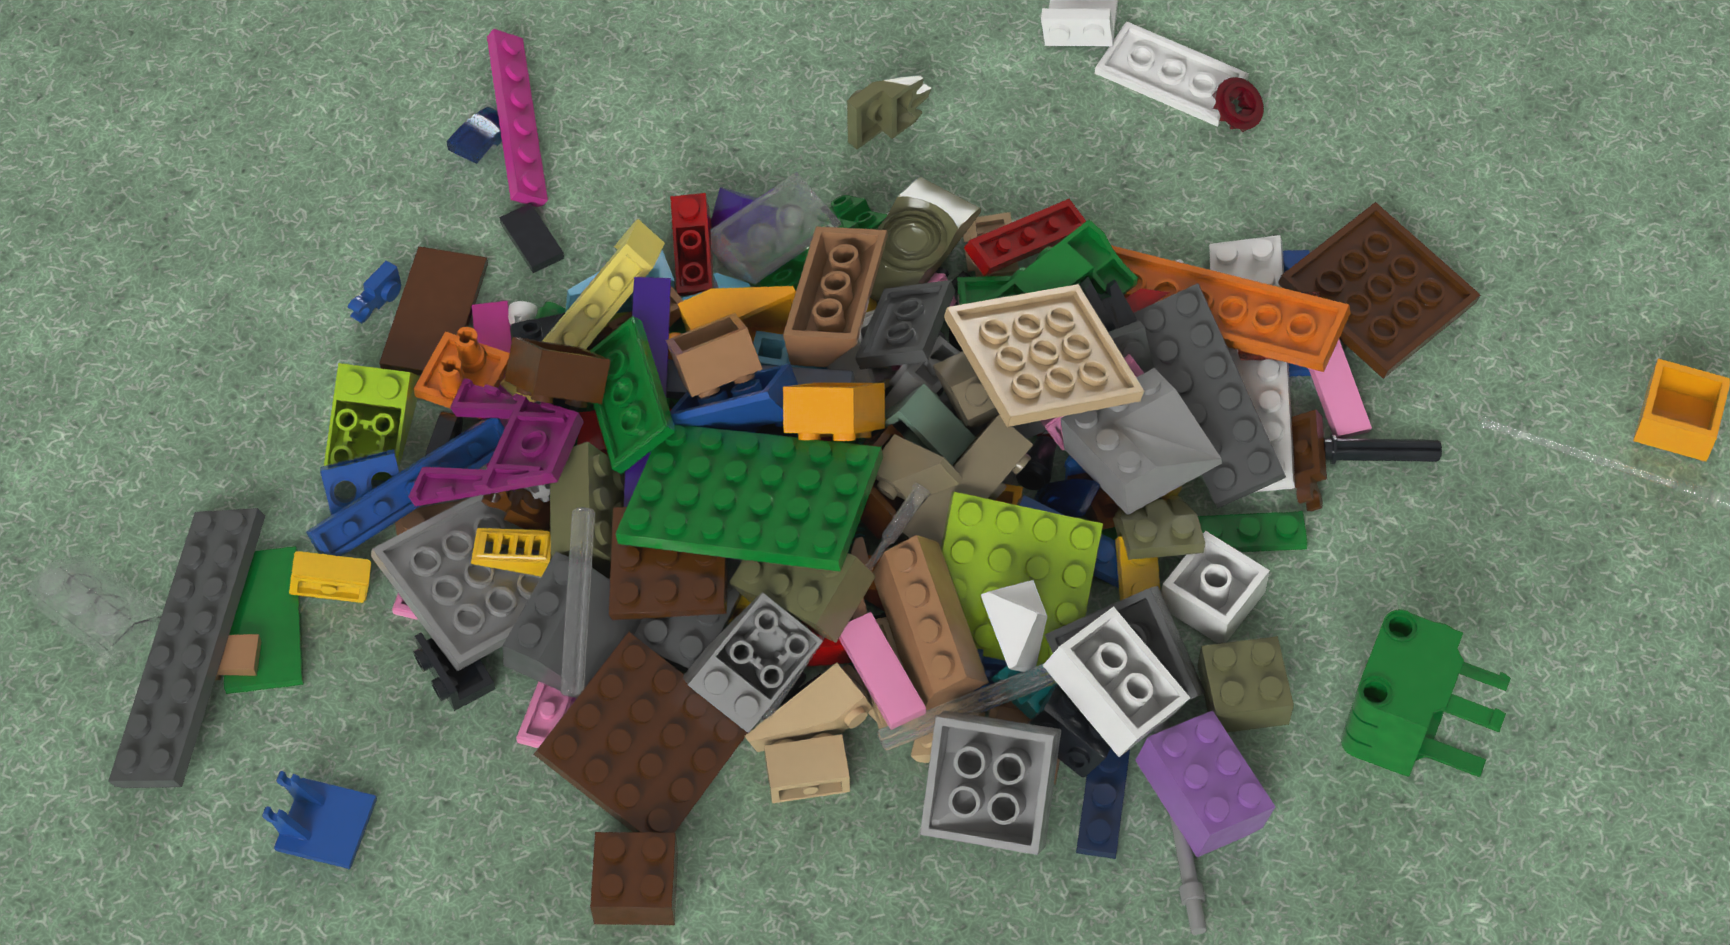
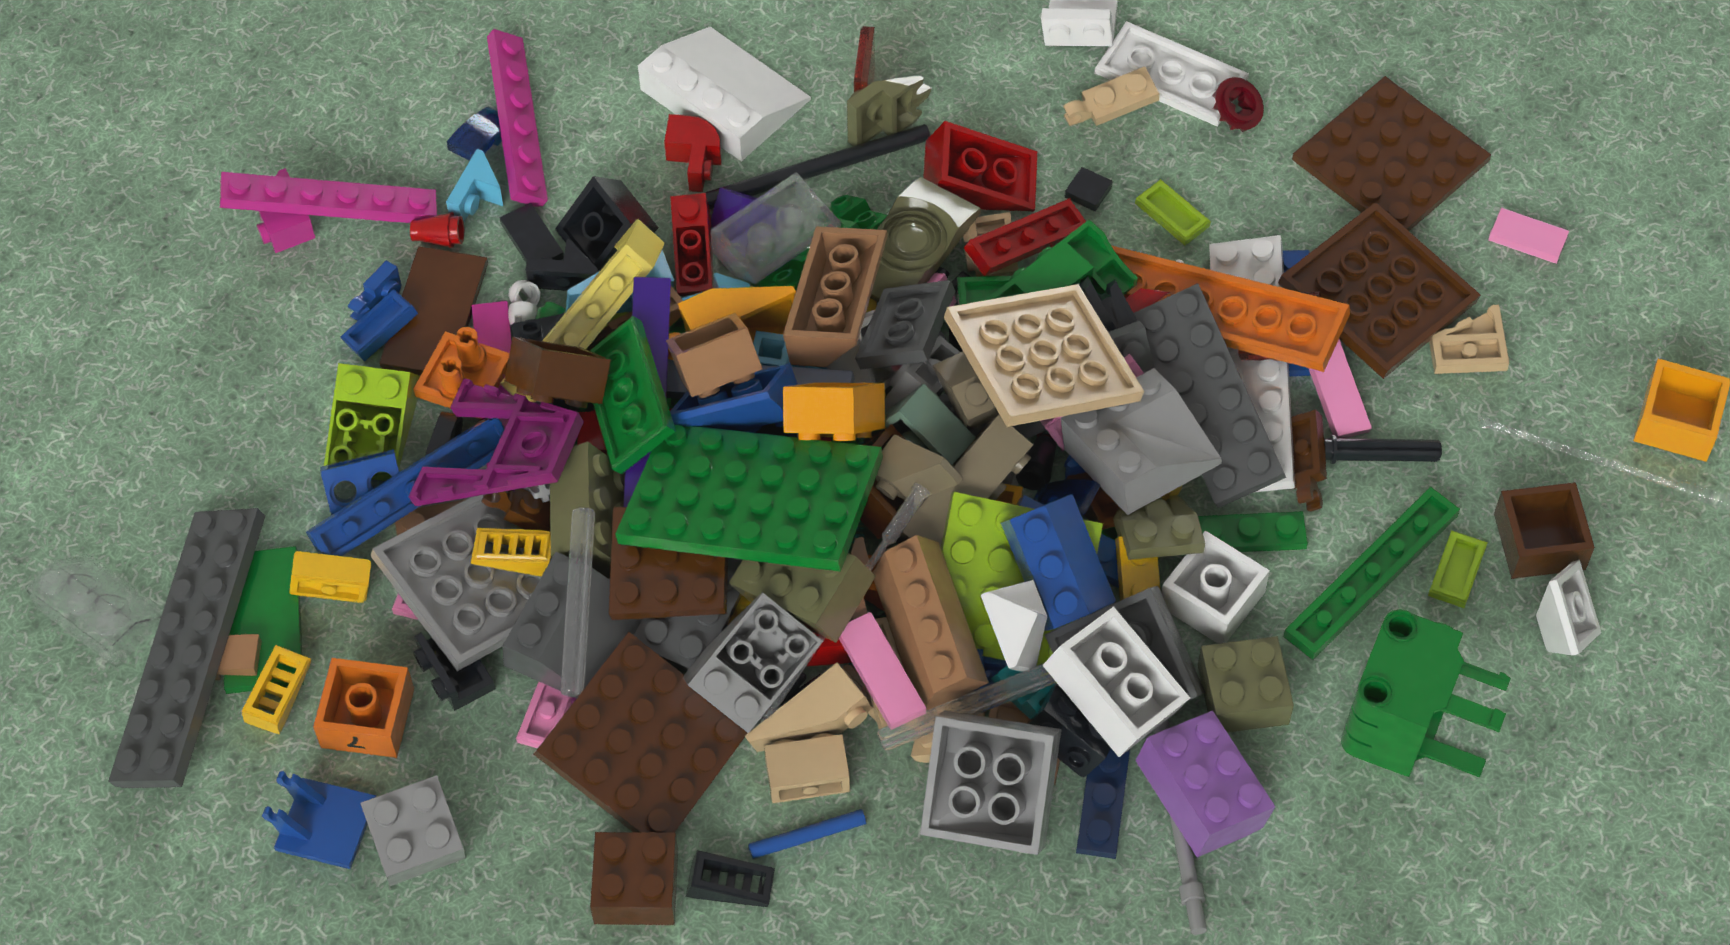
(256, 699): none -> yellow slope
(284, 229): none -> dark pink slope
(326, 198): none -> dark pink plate
(364, 707): none -> orange brick
(379, 325): none -> blue tile
(413, 830): none -> light grey brick
(439, 230): none -> red cone
(474, 184): none -> medium azure slope
(527, 288): none -> white hinge
(560, 274): none -> black slope
(601, 219): none -> black slope
(693, 142): none -> red brick
(715, 892): none -> black slope
(723, 85): none -> white slope
(807, 833): none -> blue piece
(827, 162): none -> black piece
(865, 58): none -> clear red tile
(981, 168): none -> red slope
(1061, 559): none -> blue slope
(1088, 189): none -> black tile
(1113, 98): none -> tan plate
(1172, 212): none -> lime tile
(1371, 573): none -> green plate
(1391, 154): none -> reddish brown plate
(1457, 569): none -> lime tile
(1471, 345): none -> tan wing
(1528, 235): none -> bright pink tile
(1543, 529): none -> reddish brown piece
(1567, 613): none -> white slope

